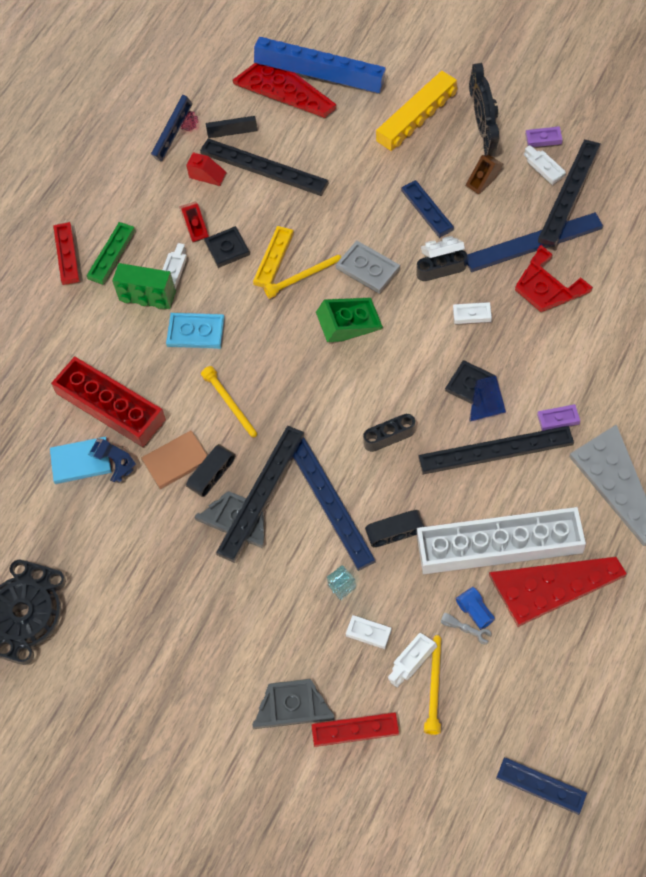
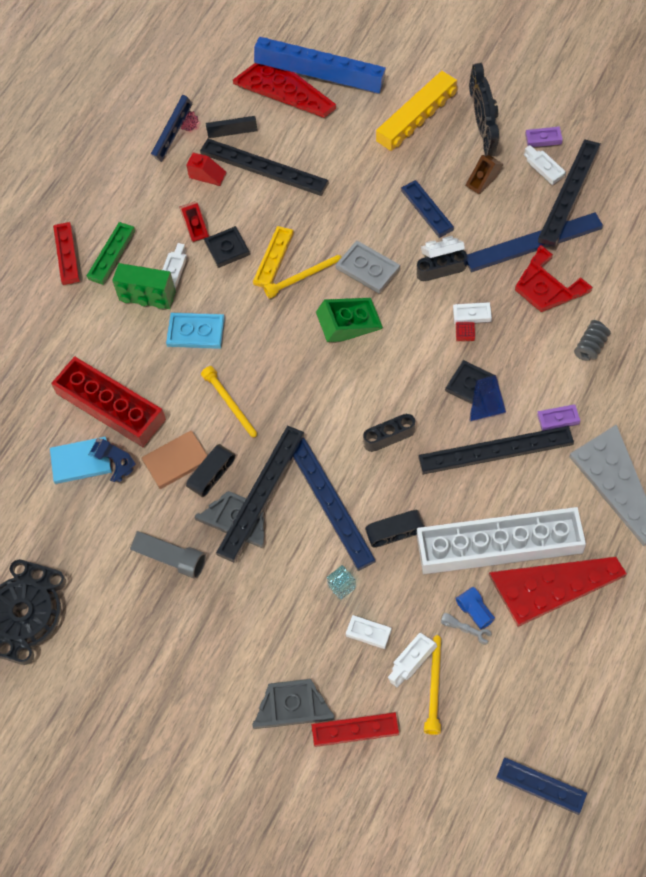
(188, 560): none -> dark grey beam
(465, 331): none -> tile
(592, 341): none -> dark grey piece

